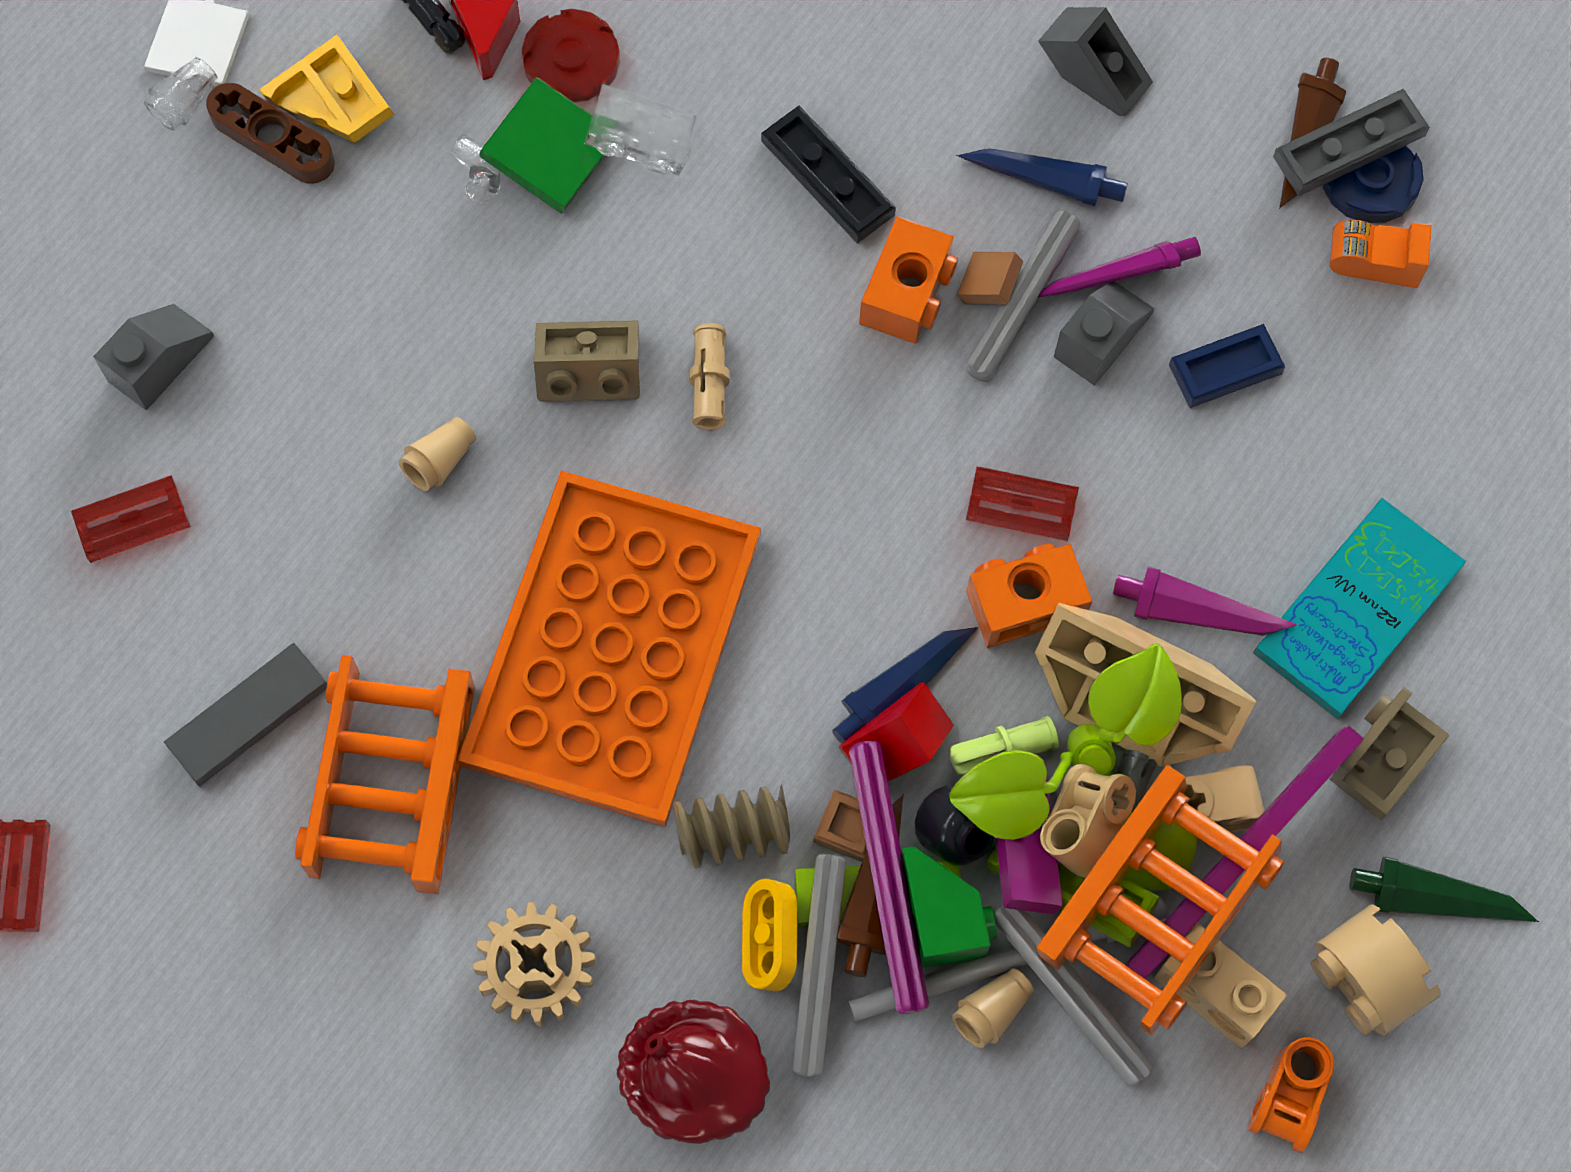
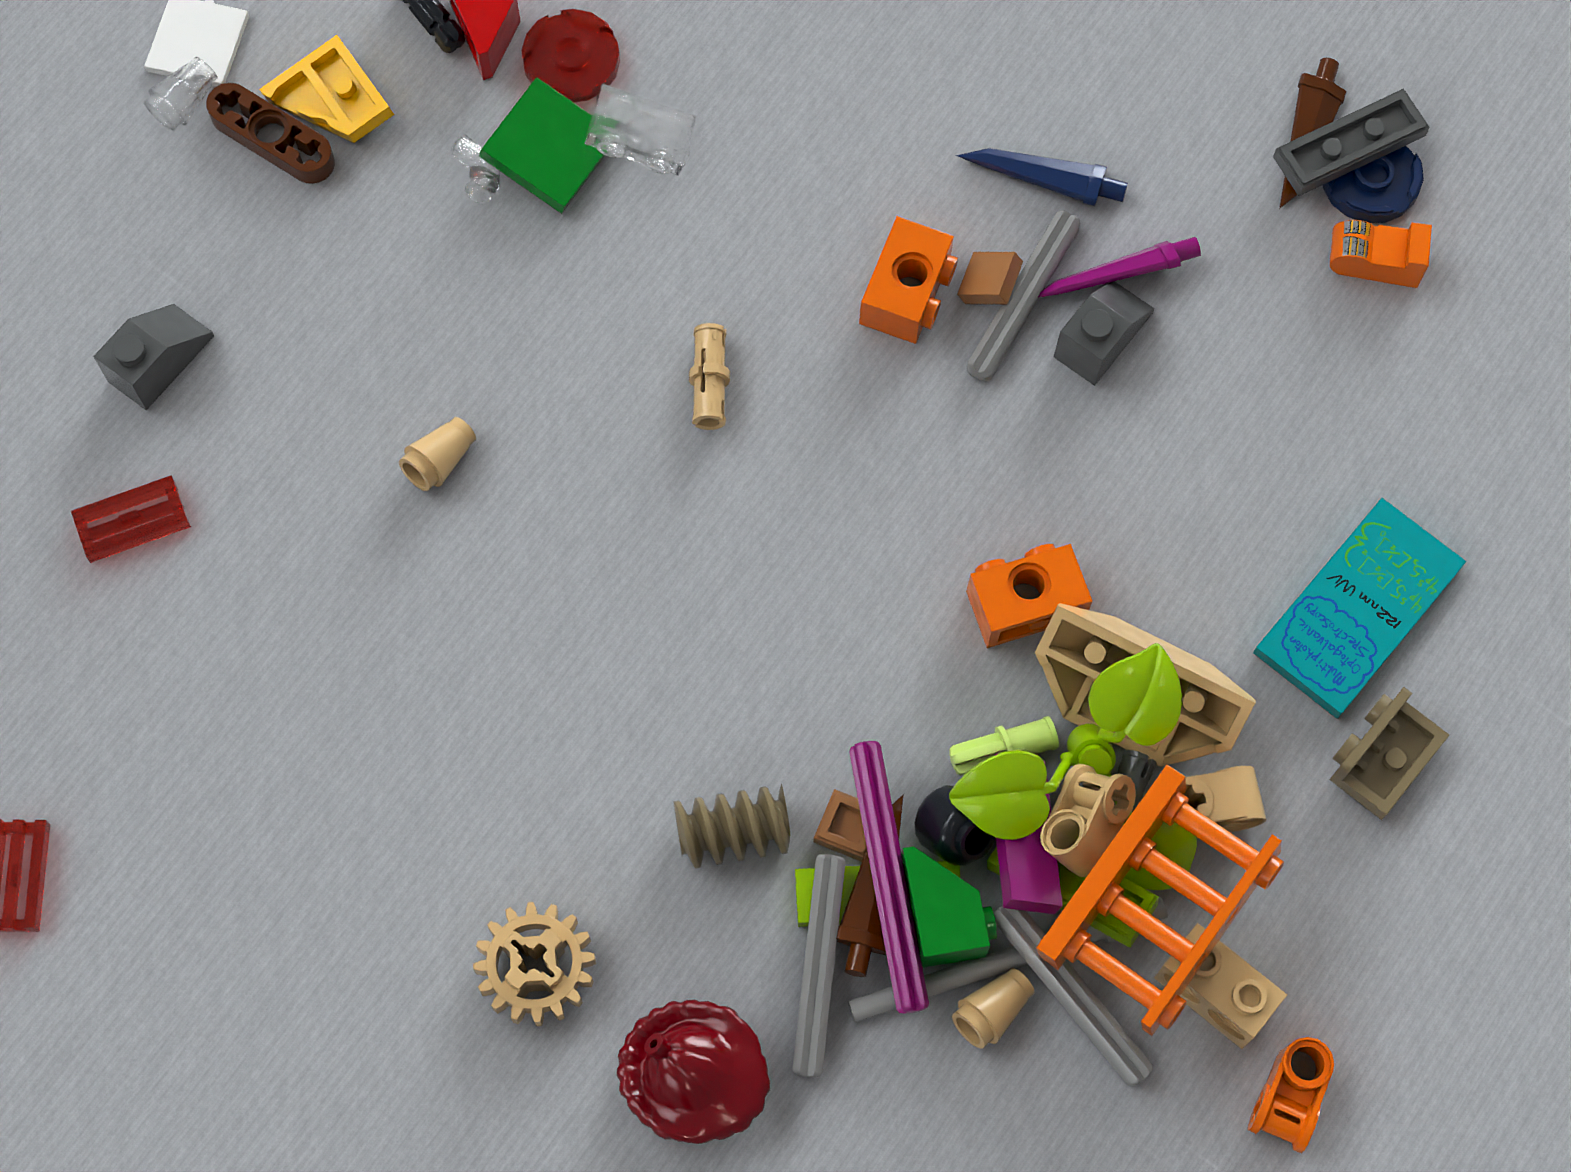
(246, 714): dark grey tile -> none
(431, 806): orange fence -> none
(587, 360): dark tan bracket -> none
(611, 648): orange plate -> none
(769, 935): yellow plate -> none
(828, 174): black tile -> none
(898, 680): dark blue bar -> none
(906, 730): red slope -> none
(1023, 485): clear red tile -> none
(1096, 57): dark grey slope -> none
(1181, 602): magenta bar -> none
(1226, 365): dark blue tile -> none
(1268, 823): magenta tile -> none
(1375, 971): tan brick -> none
(1421, 891): dark green bar -> none

